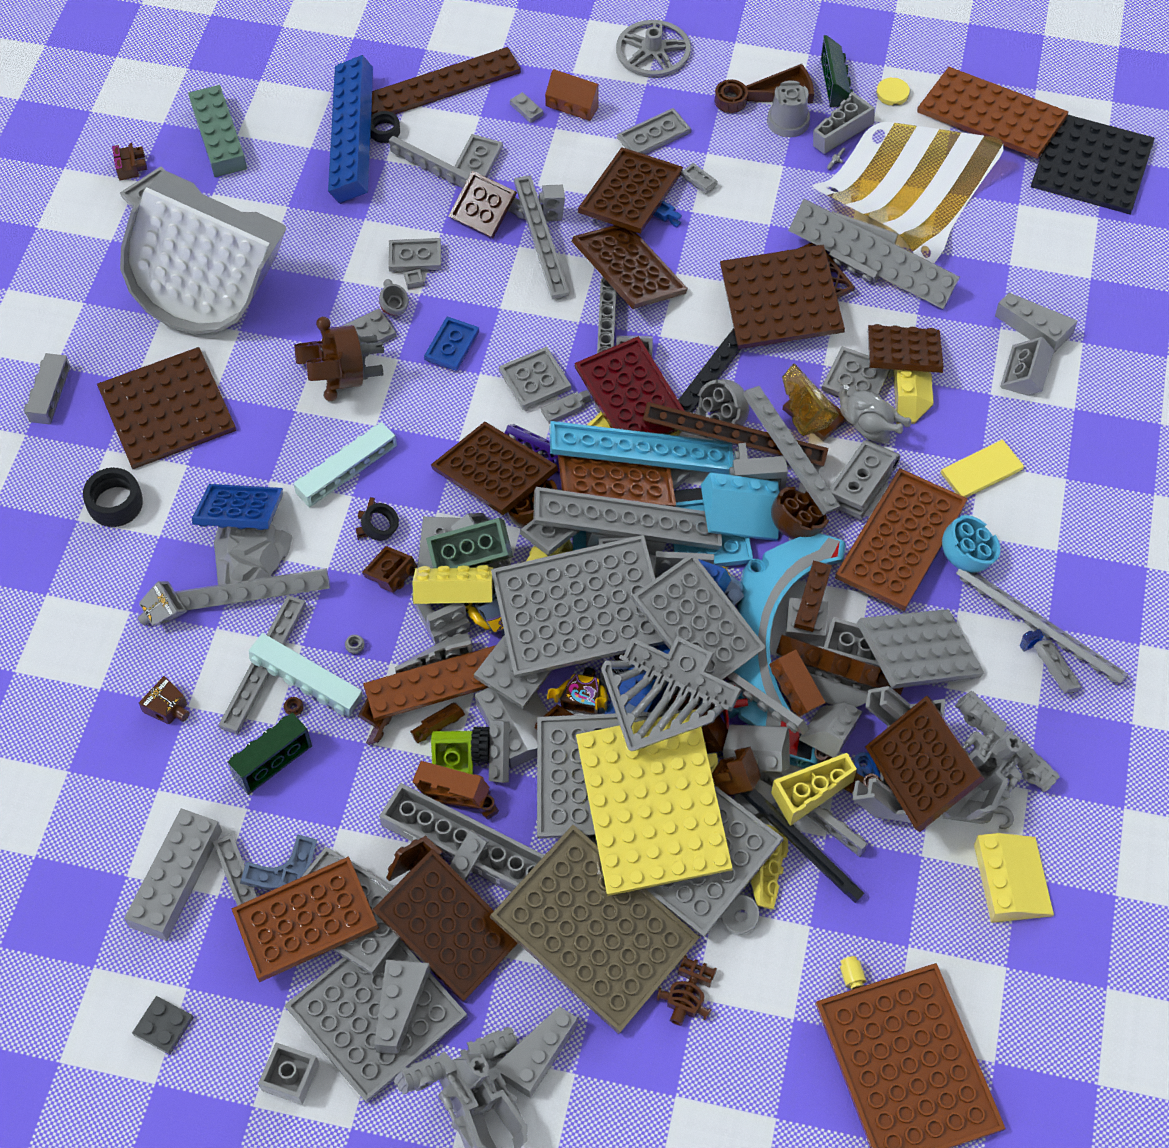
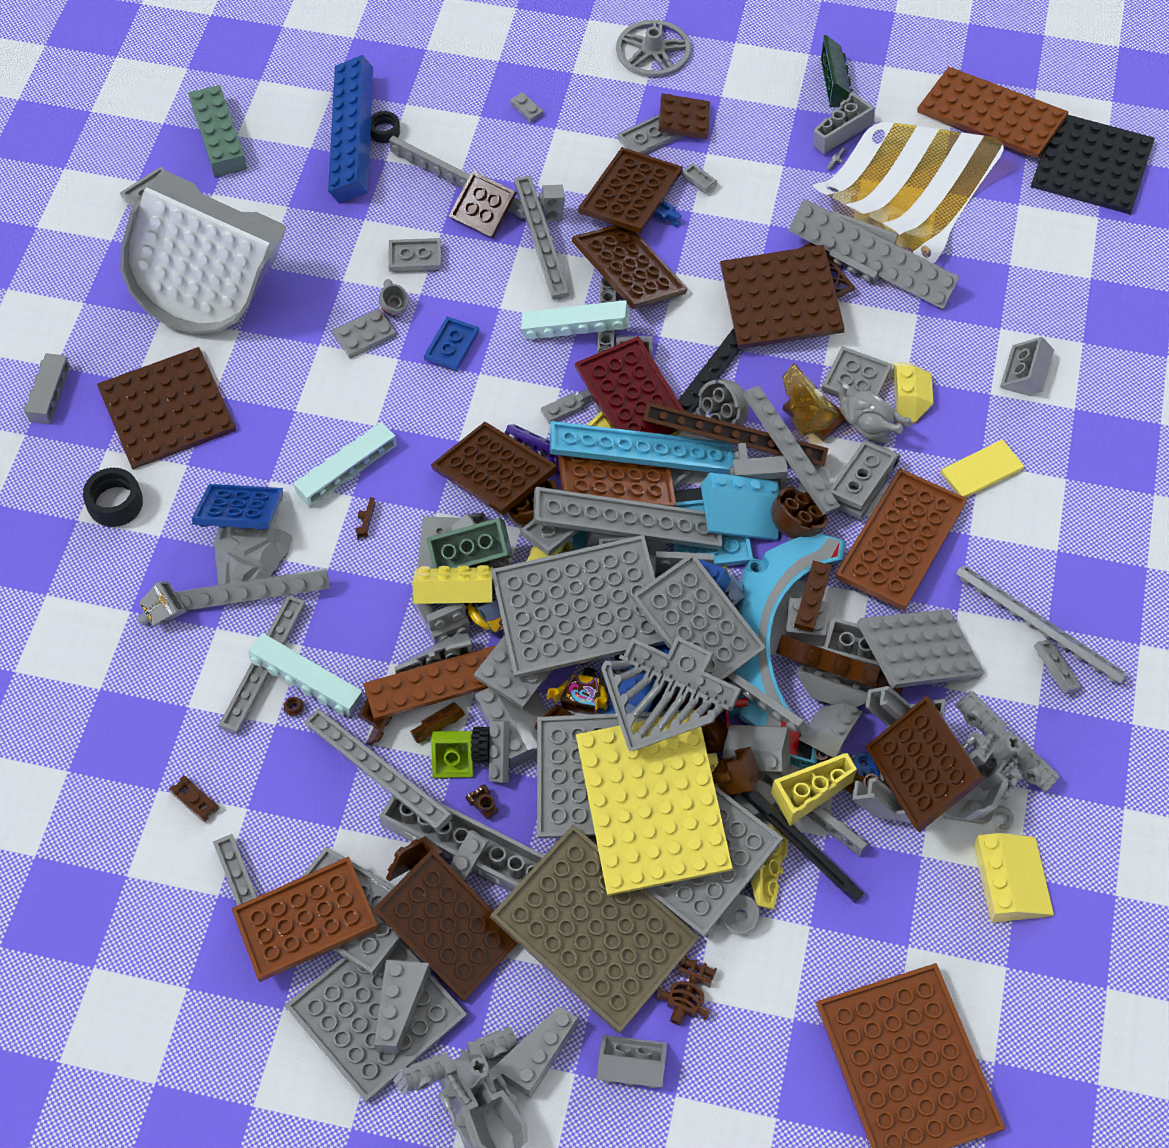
(126, 162): reddish brown hips -> none
(162, 1025): dark grey plate -> none
(165, 702): reddish brown torso -> none
(173, 874): light grey brick -> none
(194, 799): none -> reddish brown plate
(269, 753): dark green brick -> none
(271, 878): sand blue plate -> none
(288, 1073): light grey brick -> none
(338, 357): reddish brown piece -> none
(354, 639): light grey plate -> none
(378, 770): none -> light grey plate
(386, 511): black tyre -> none
(390, 569): reddish brown plate -> none
(414, 279): light grey tile -> none
(445, 82): reddish brown plate -> none
(450, 785): dark orange wedge -> none
(479, 155): light grey plate -> none
(534, 378): light grey plate -> none
(572, 95): dark orange slope -> none
(575, 320): none -> light aqua brick
(631, 1061): none -> light grey slope
(684, 116): none -> reddish brown plate
(760, 90): reddish brown piece -> none
(789, 110): light grey piece -> none
(796, 683): dark orange slope -> none
(852, 972): light yellow brick -> none
(892, 91): light yellow tile -> none
(905, 348): reddish brown plate -> none
(970, 544): medium azure cylinder -> none
(1030, 638): clear blue plate -> none
(1035, 320): light grey wedge -> none

